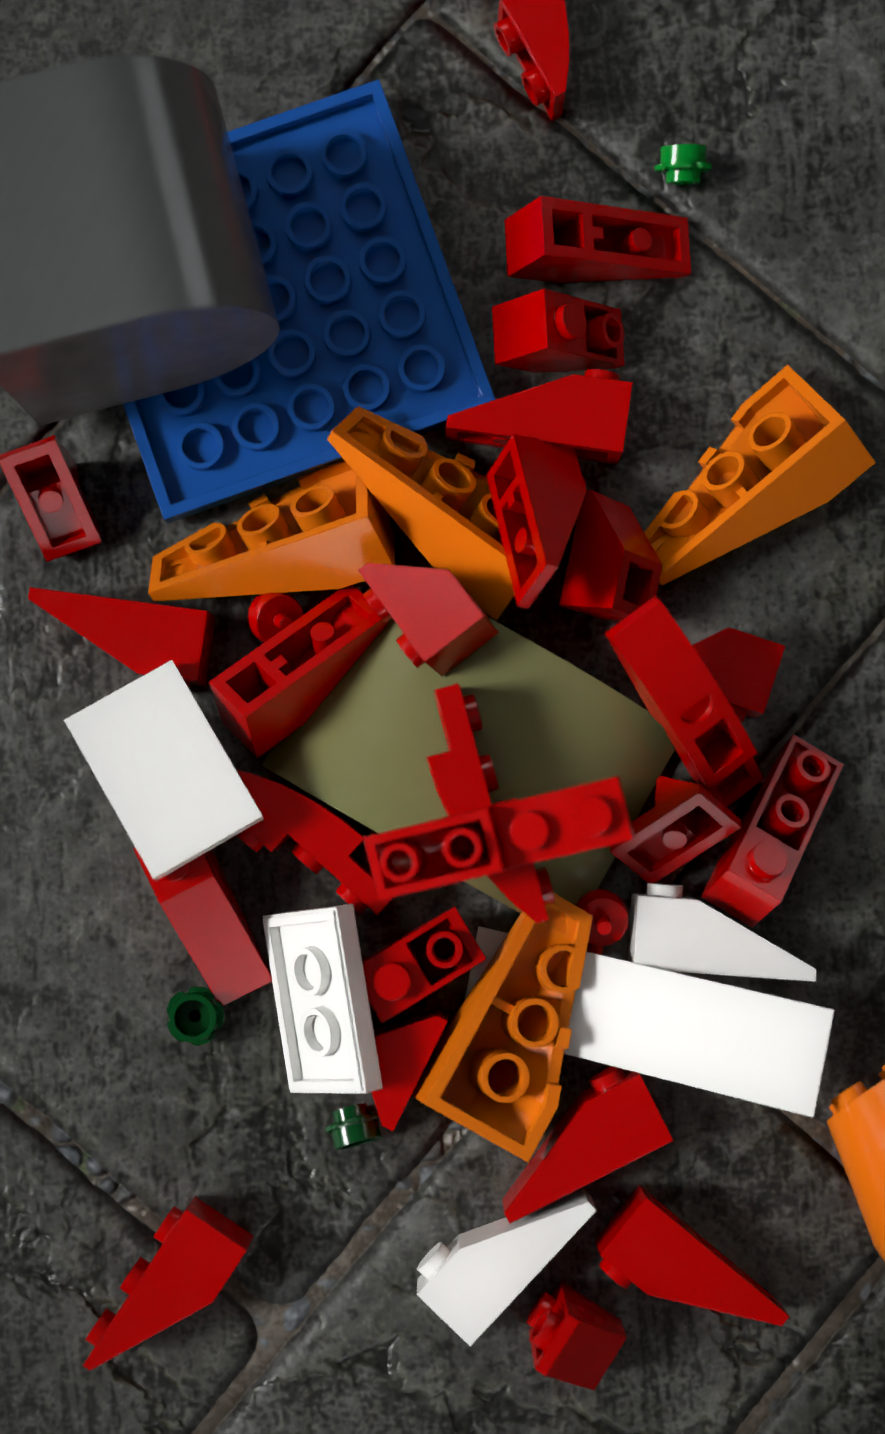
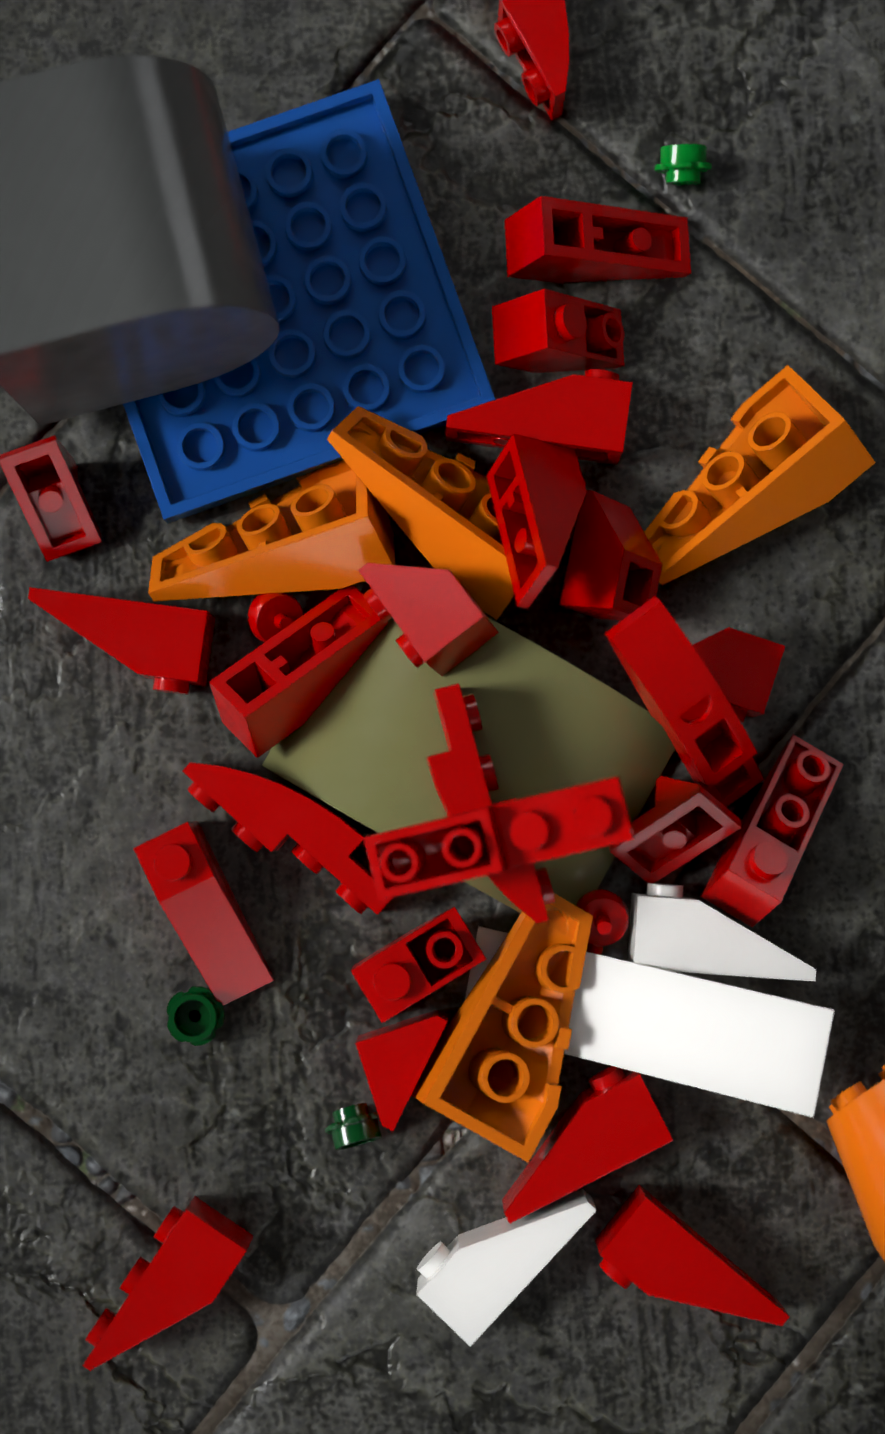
(163, 770): white tile -> none
(322, 1001): white tile -> none
(573, 1337): red slope -> none

